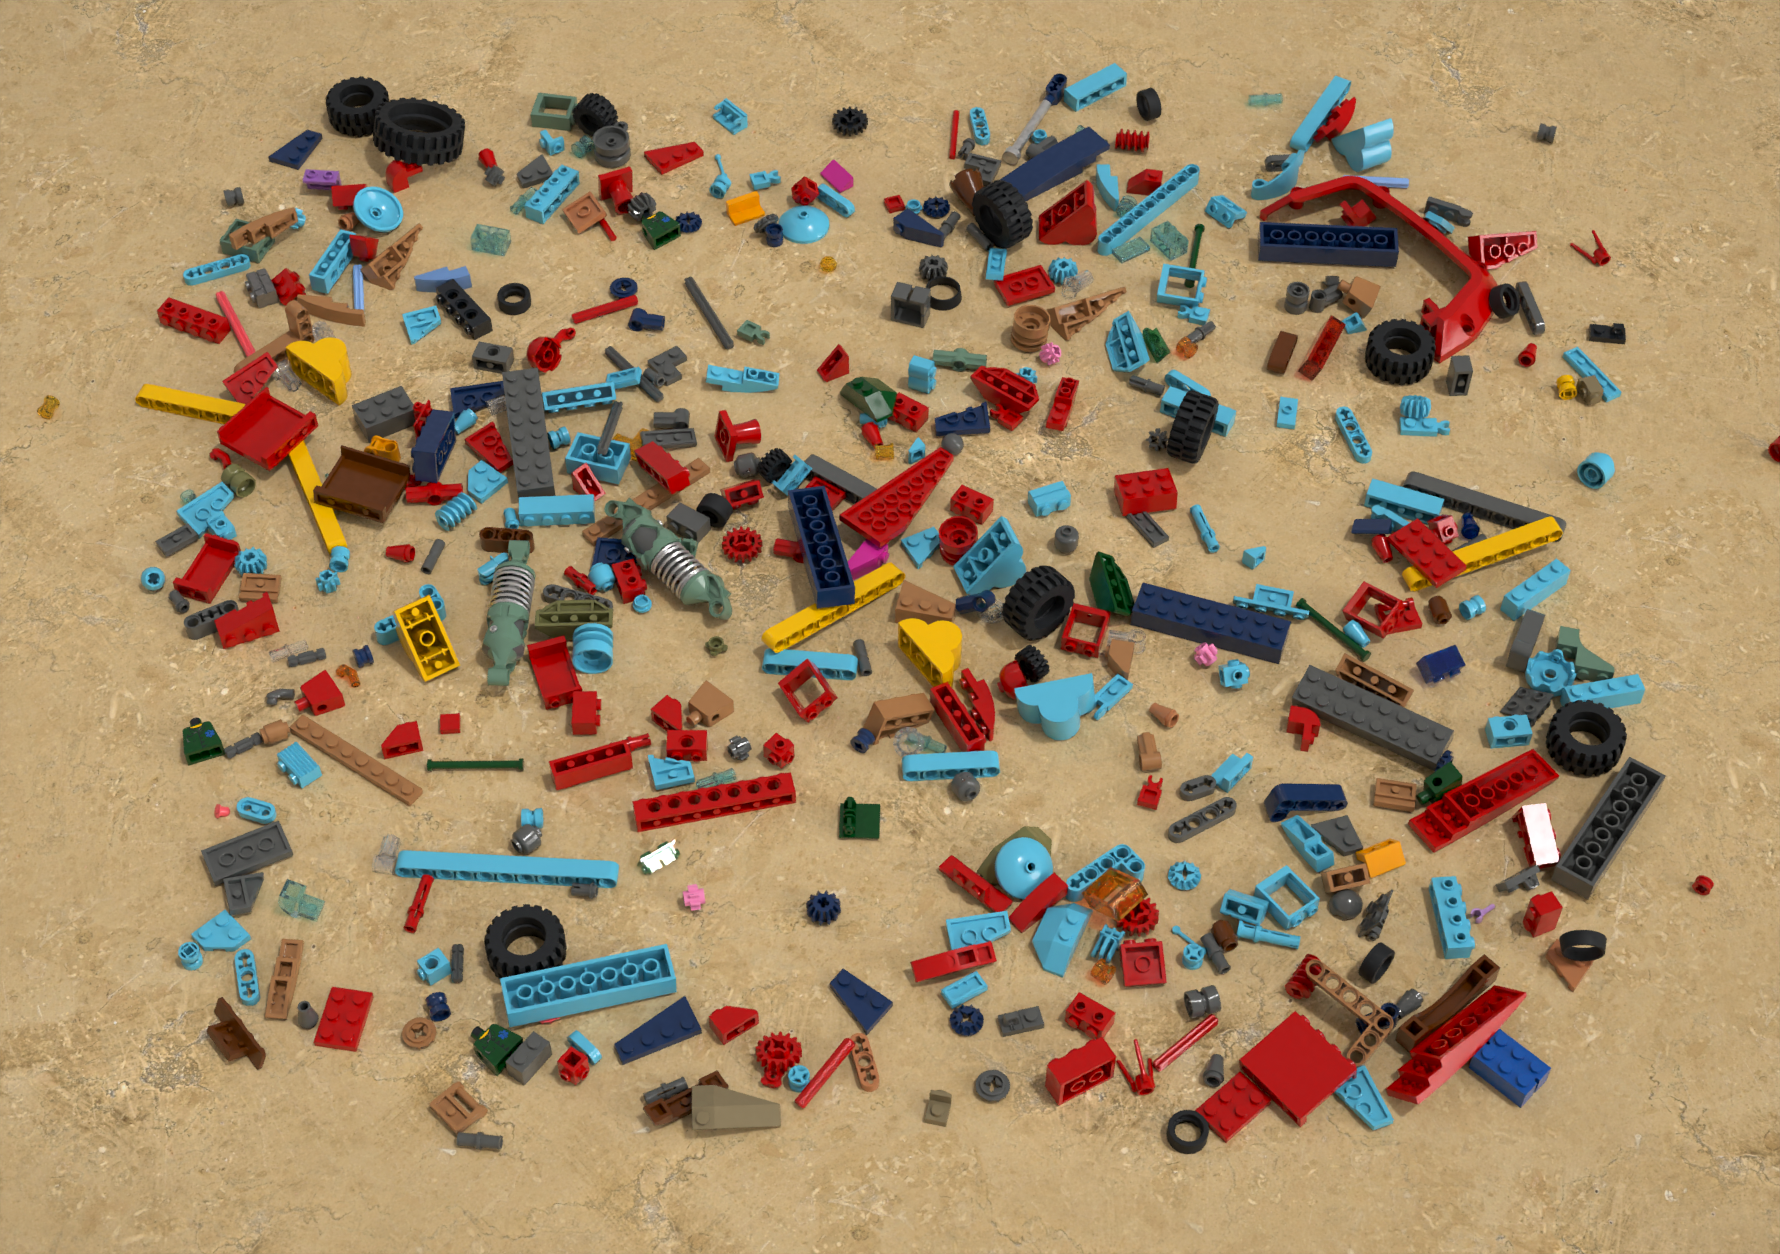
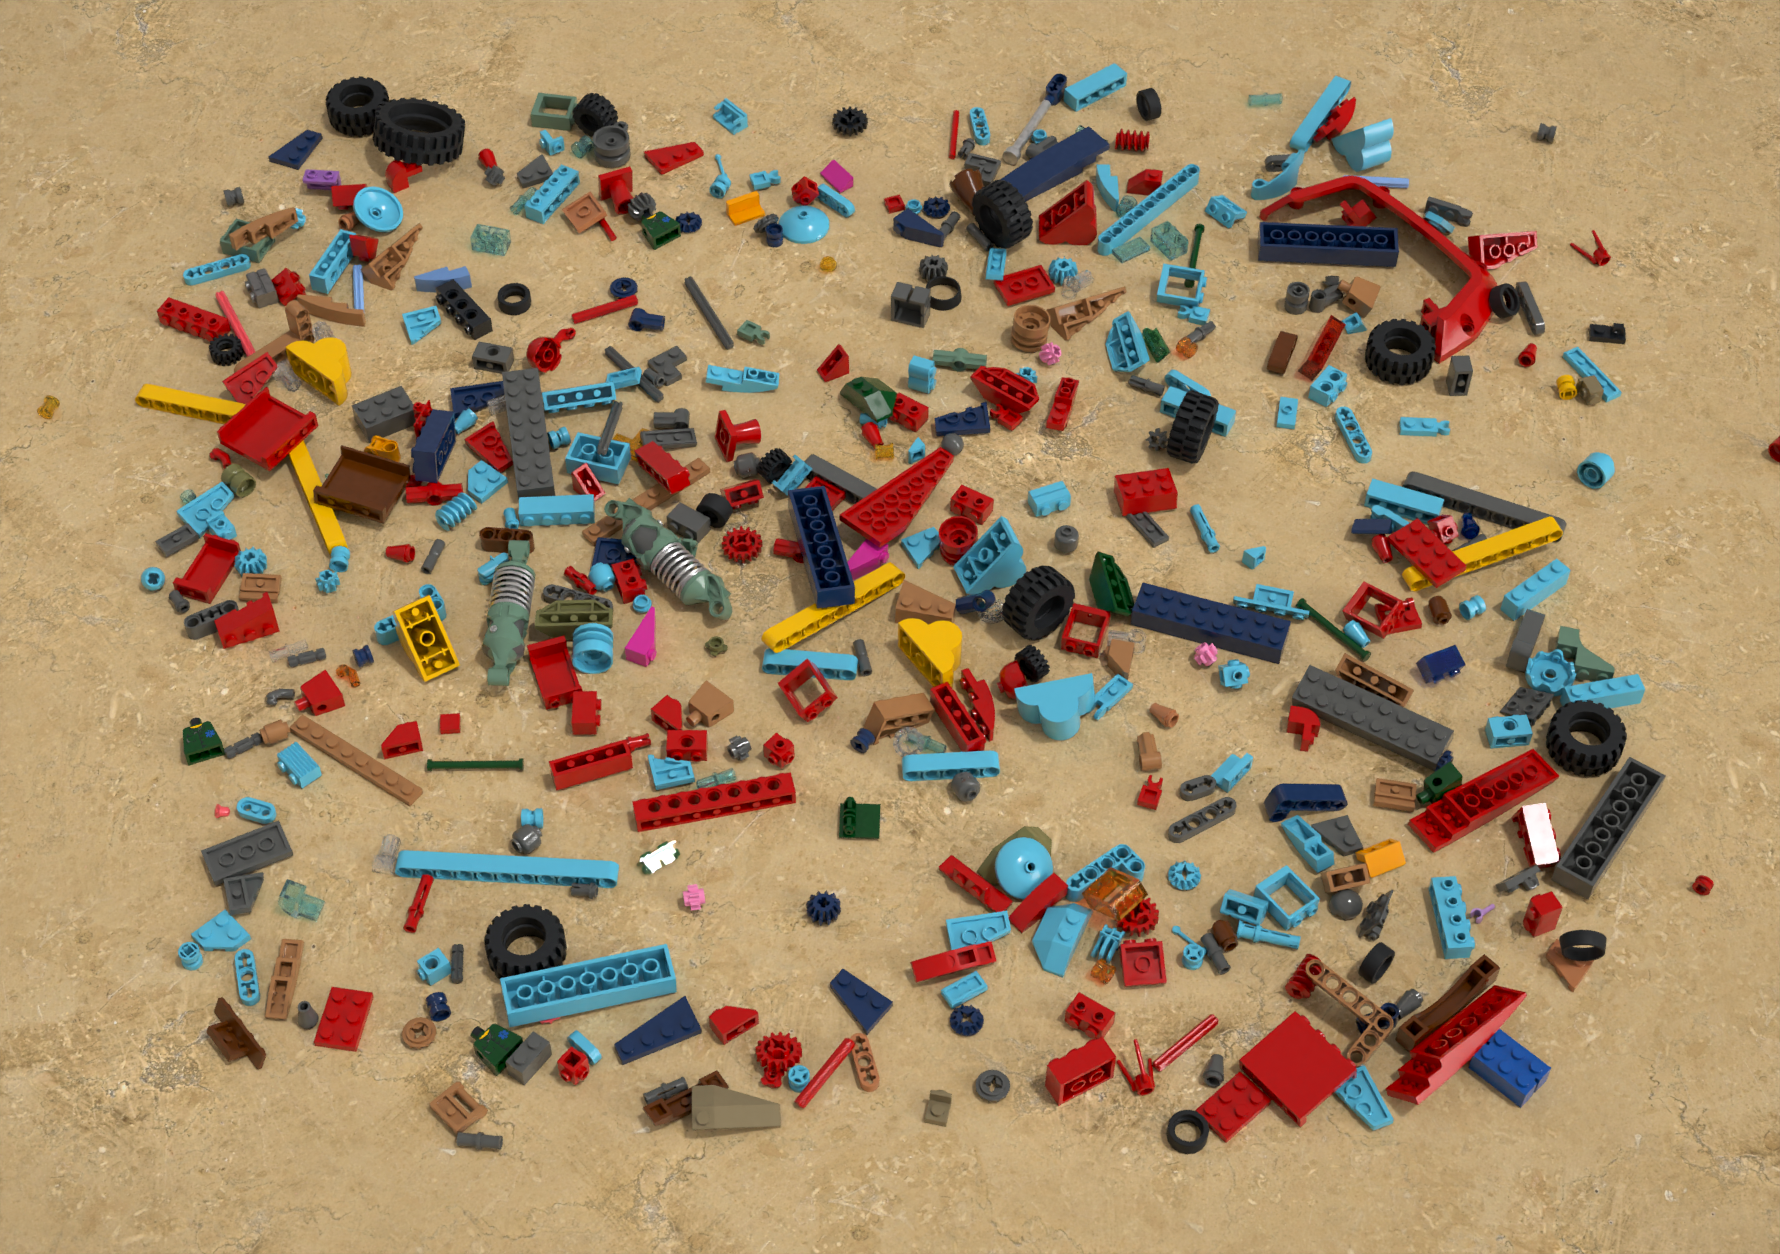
(226, 357): none -> black tyre
(642, 645): none -> dark pink slope
(1020, 1021): dark grey hinge -> none
(1204, 1001): dark grey wheel -> none
(1328, 386): none -> medium azure brick
(1415, 406): medium azure gear -> none

